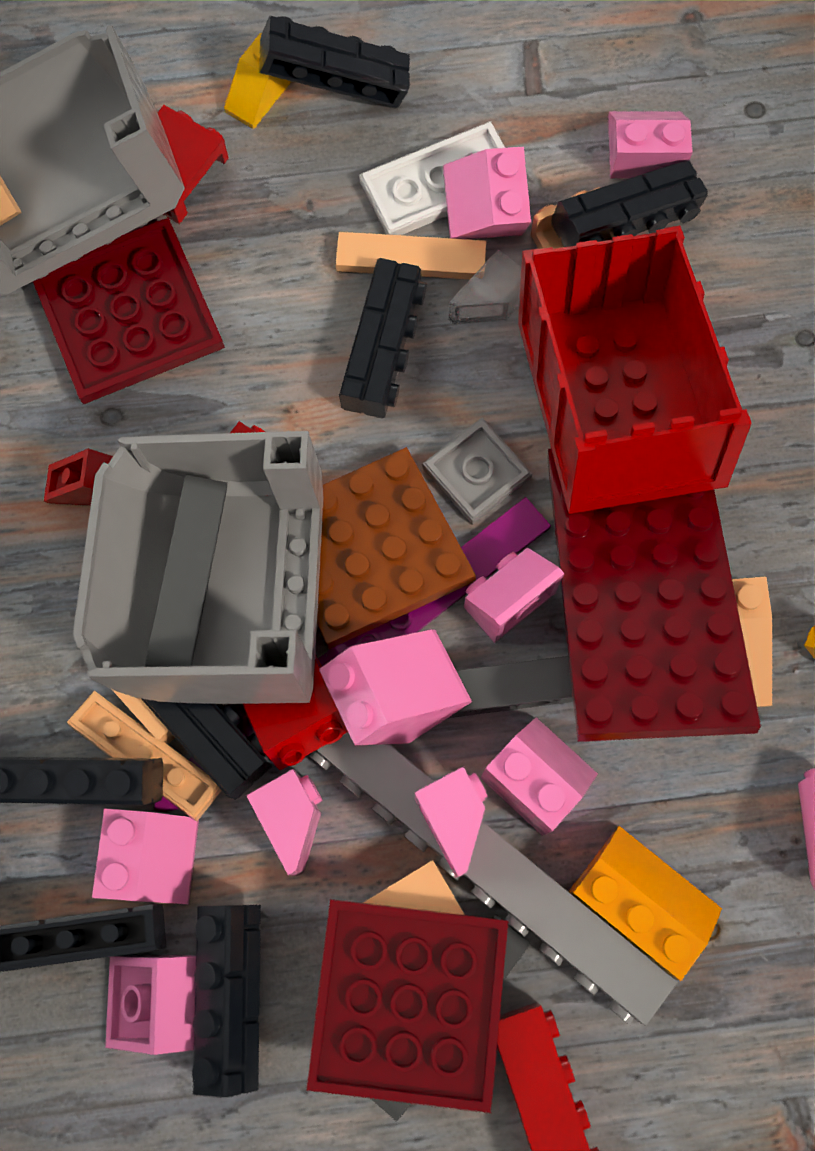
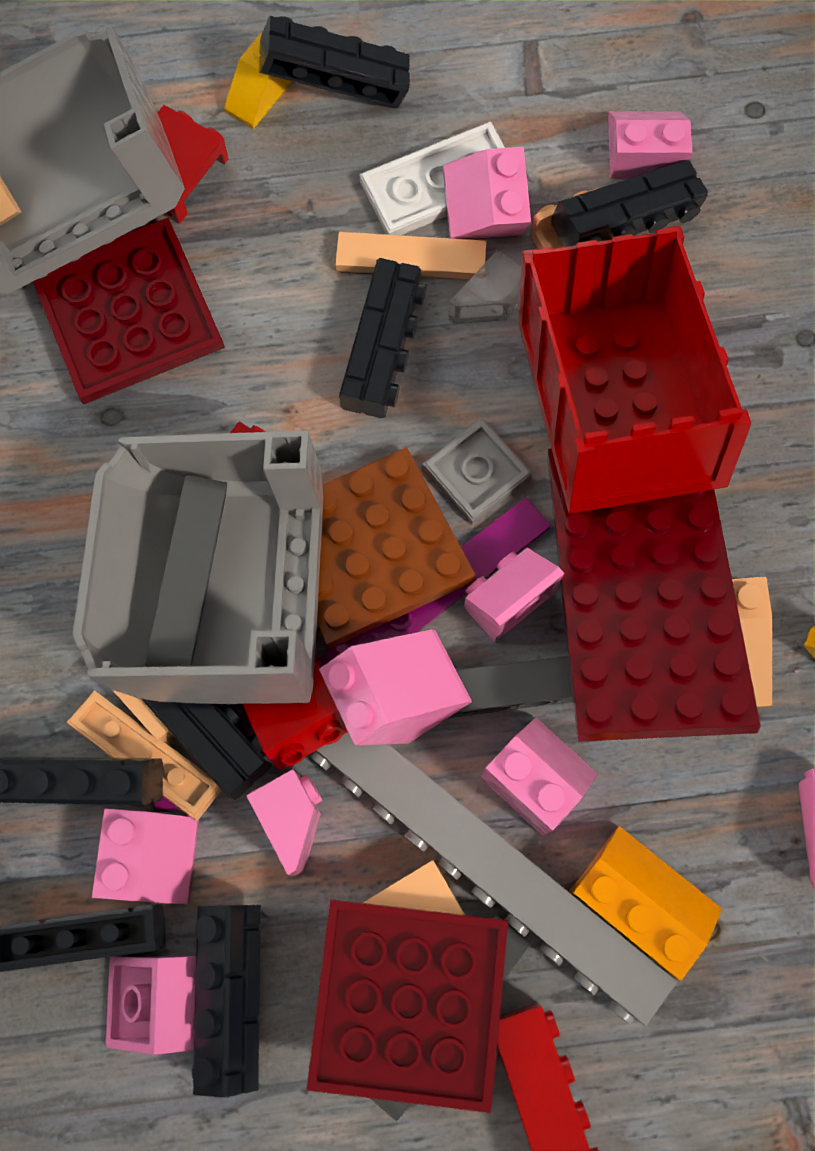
(72, 478): red slope -> none
(454, 815): bright pink slope -> none

